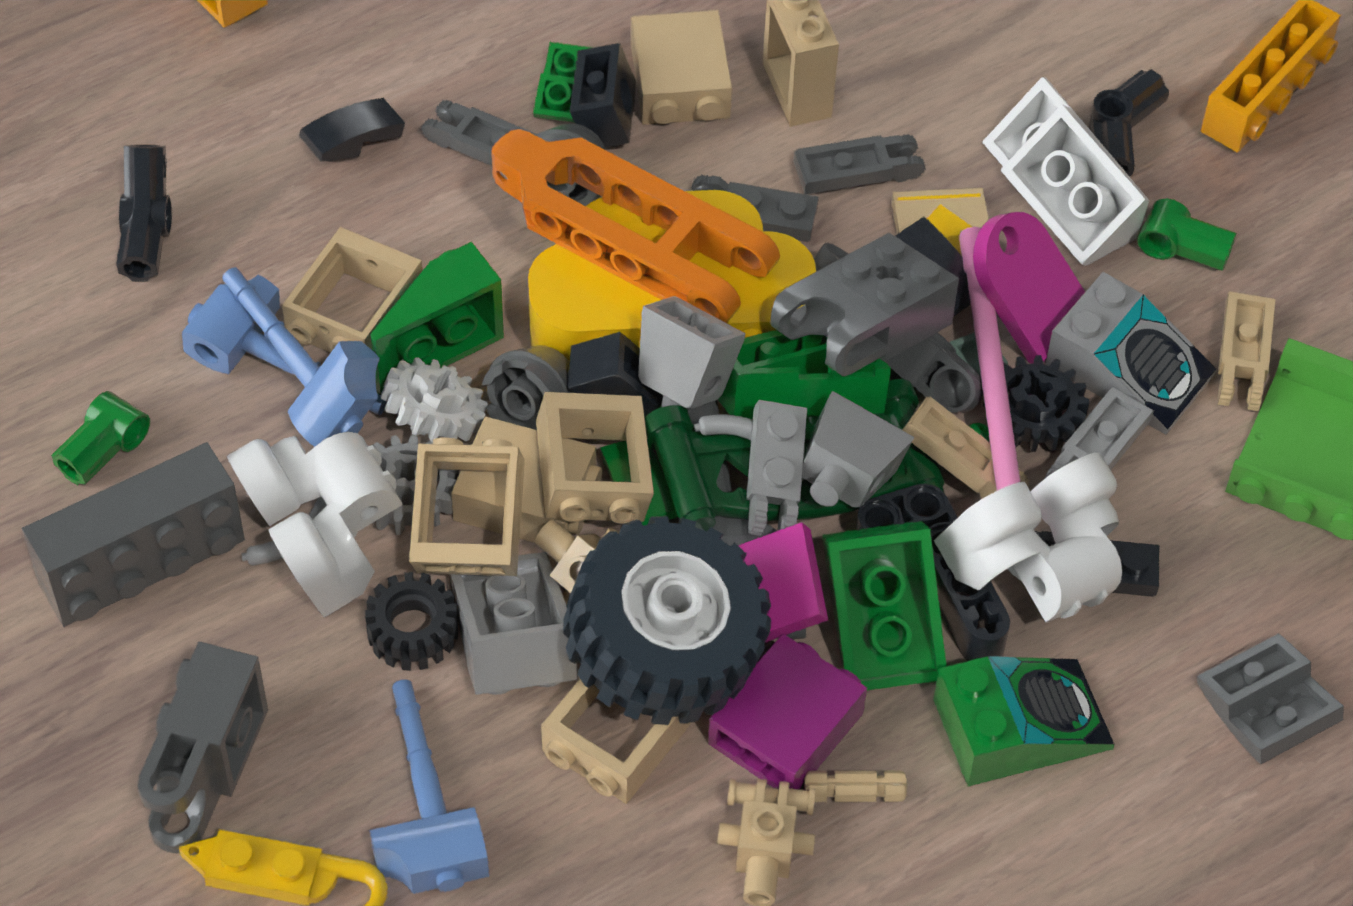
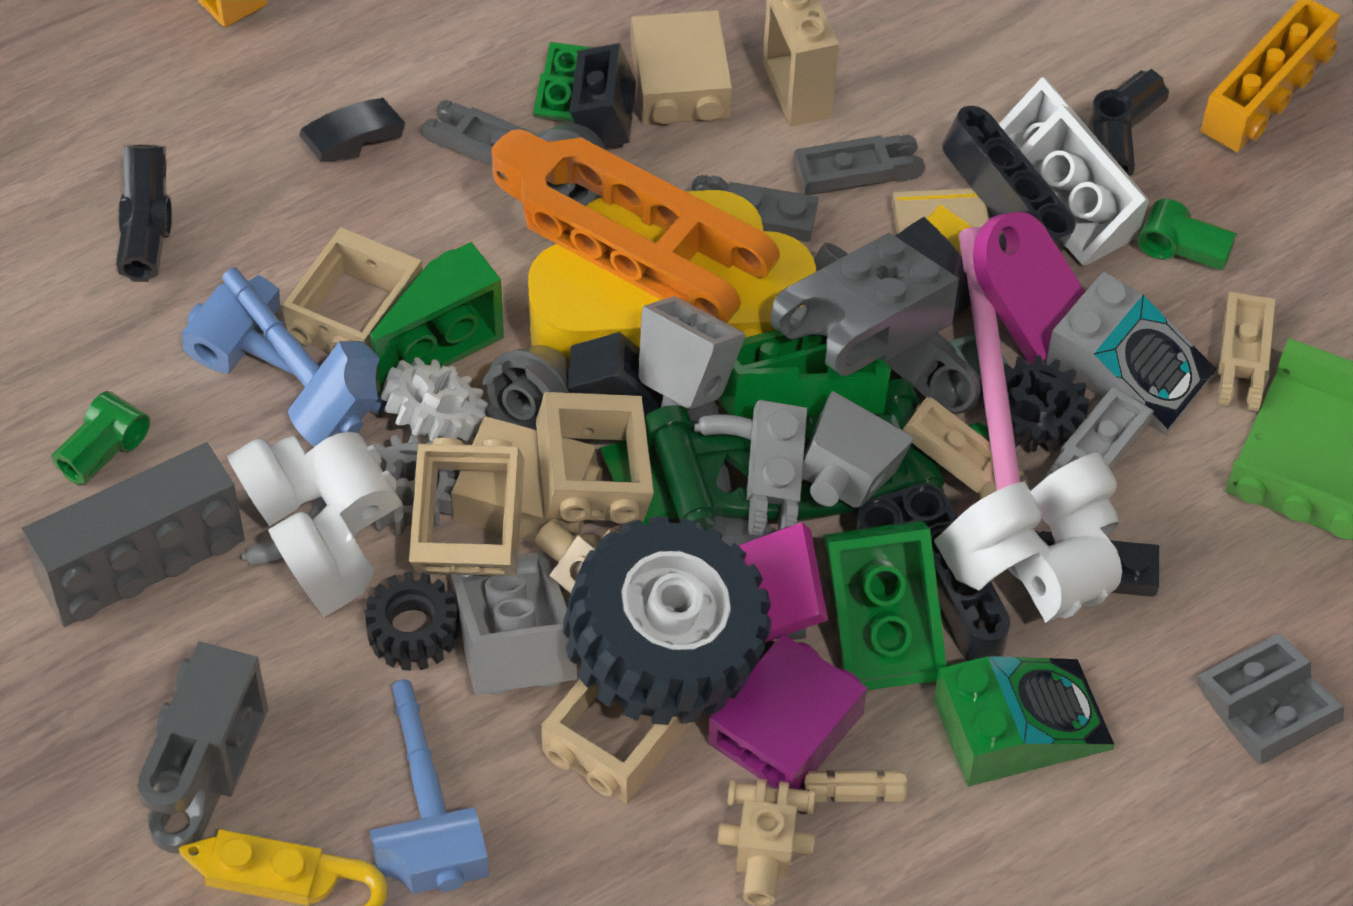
(1003, 174): none -> black beam

